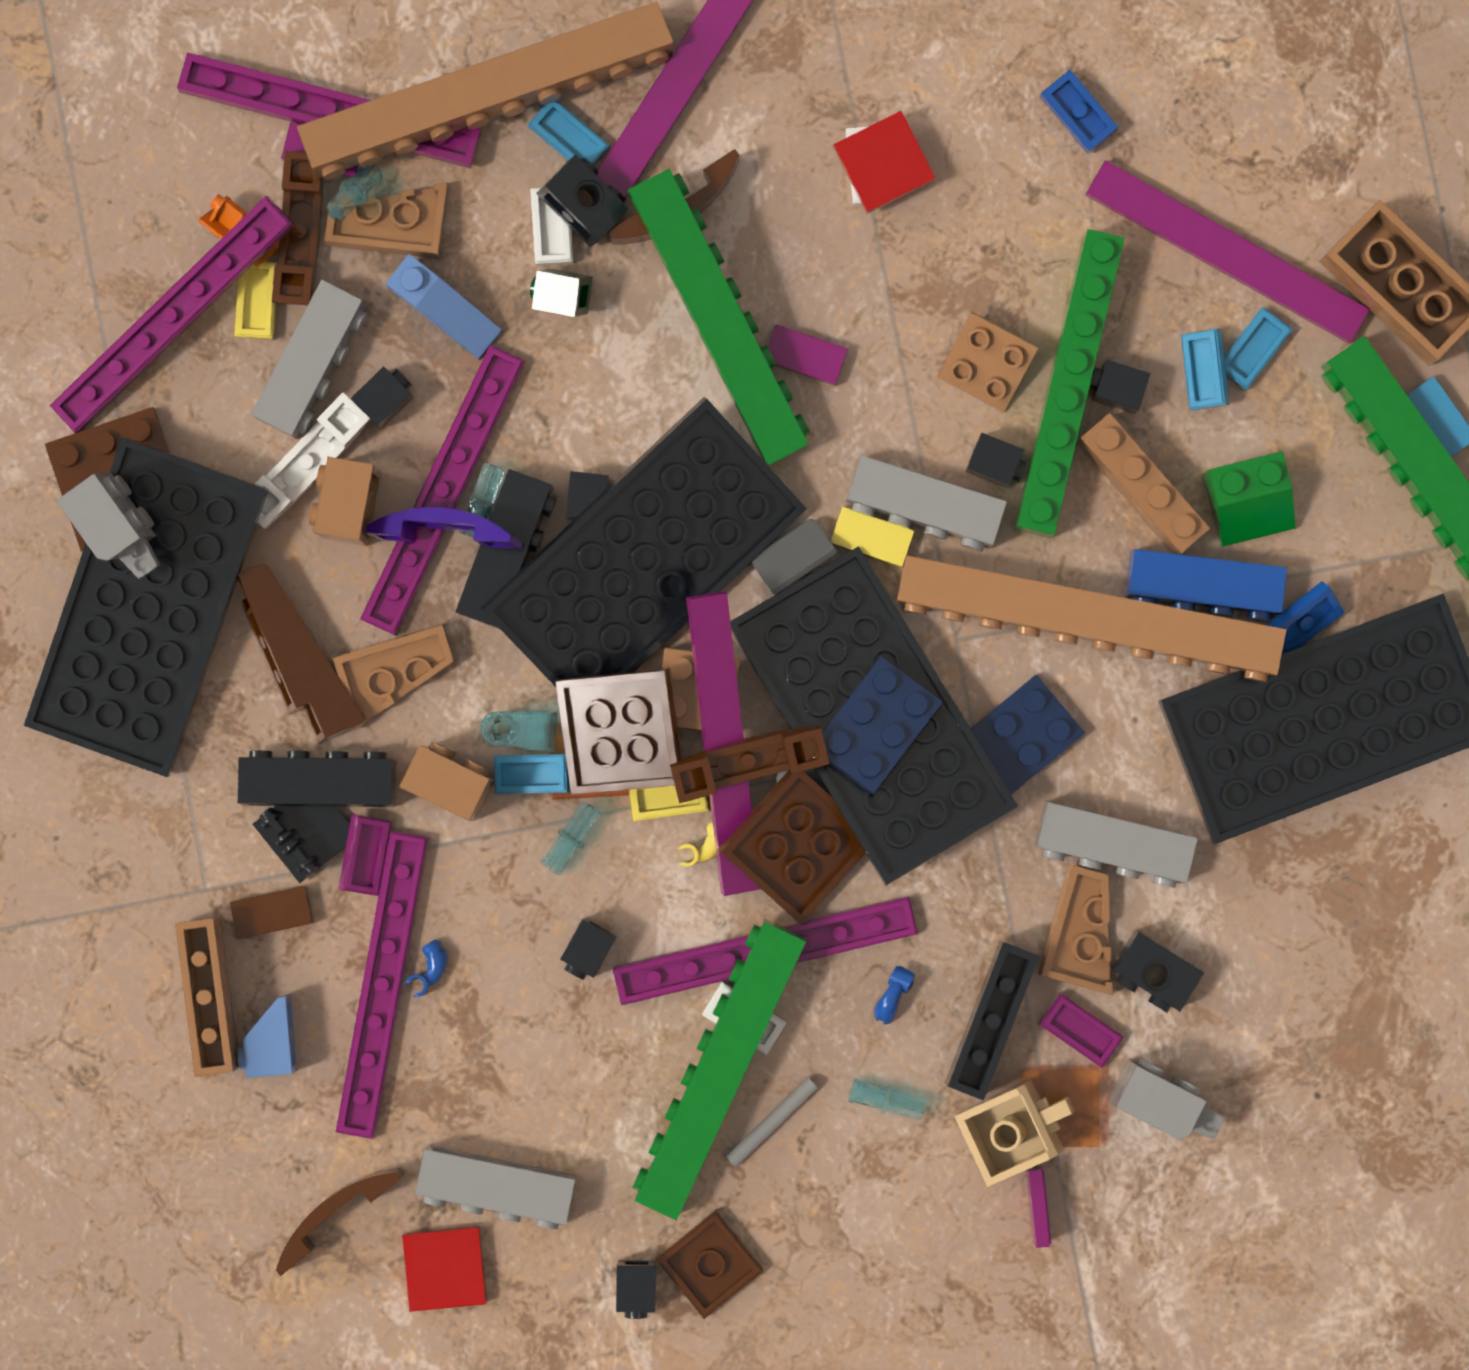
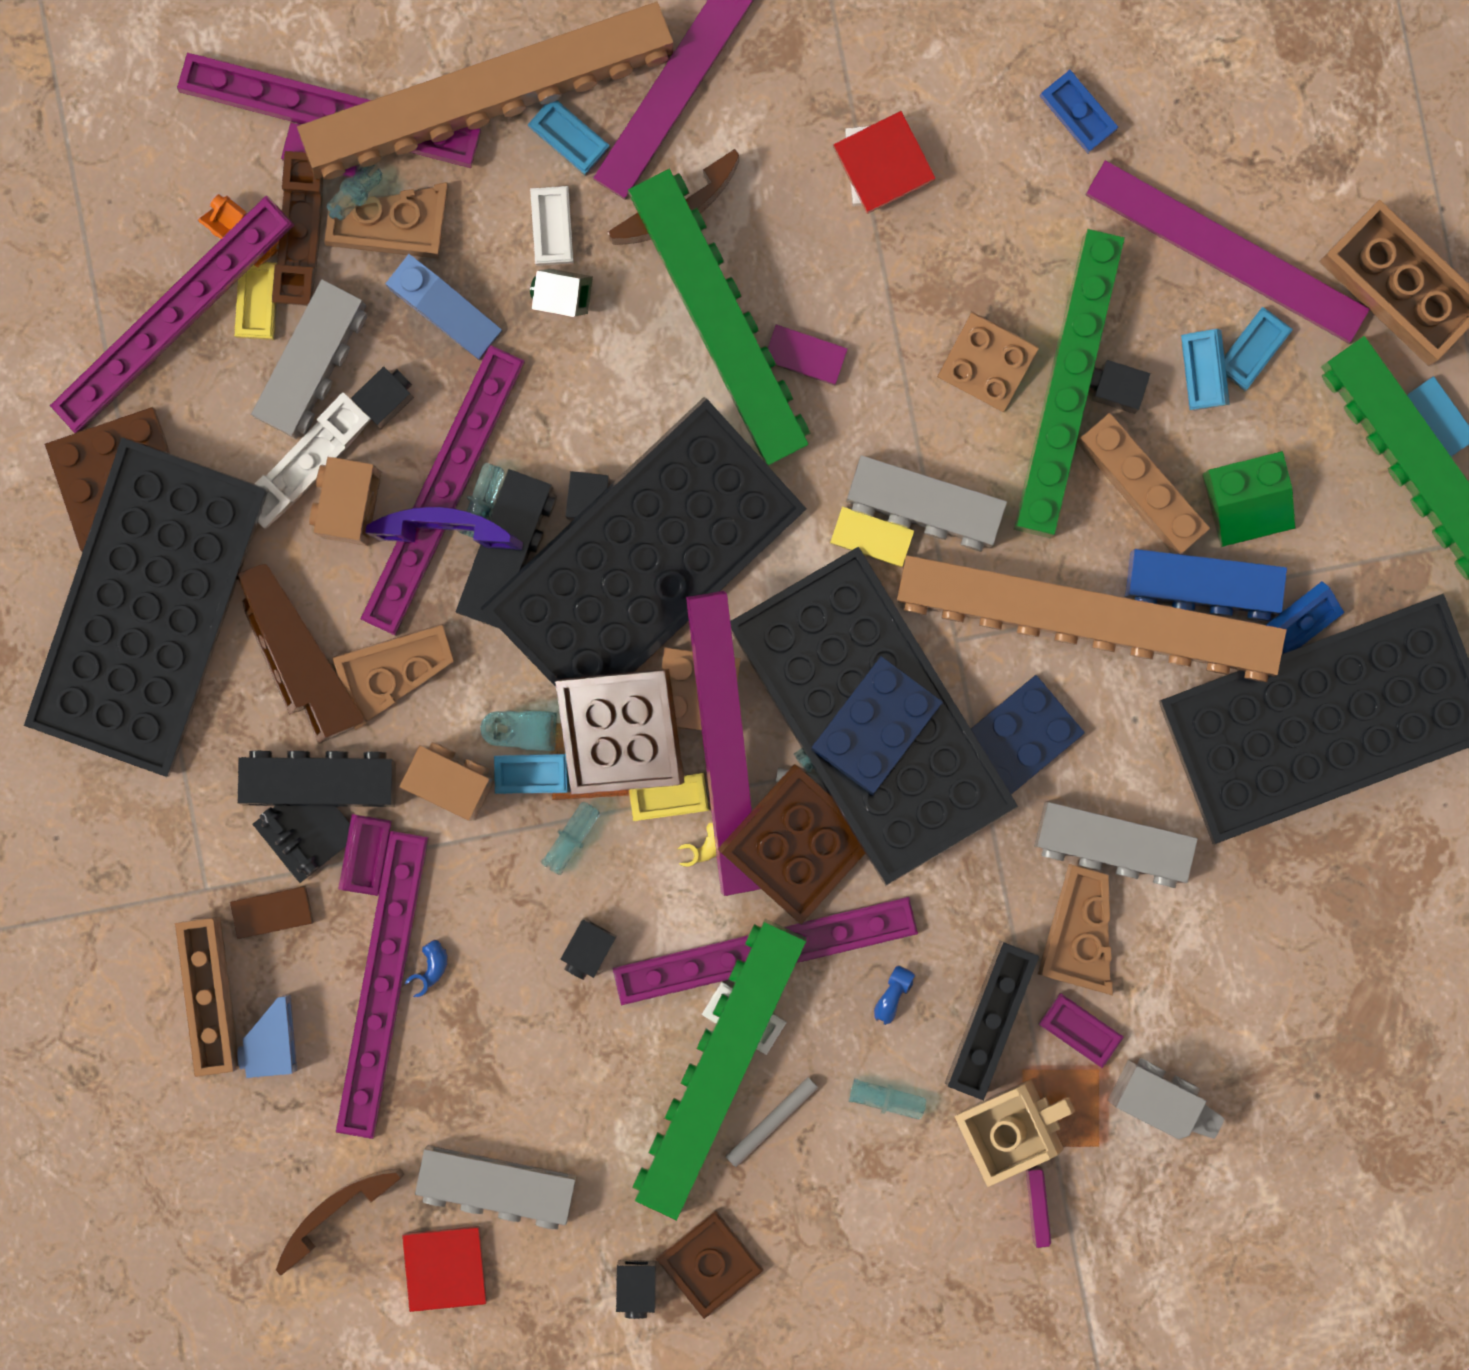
(111, 522): light grey hinge -> none
(562, 197): black brick -> none
(747, 760): reddish brown slope -> none
(793, 556): dark grey slope -> none
(996, 461): black brick -> none
(1179, 976): black brick -> none

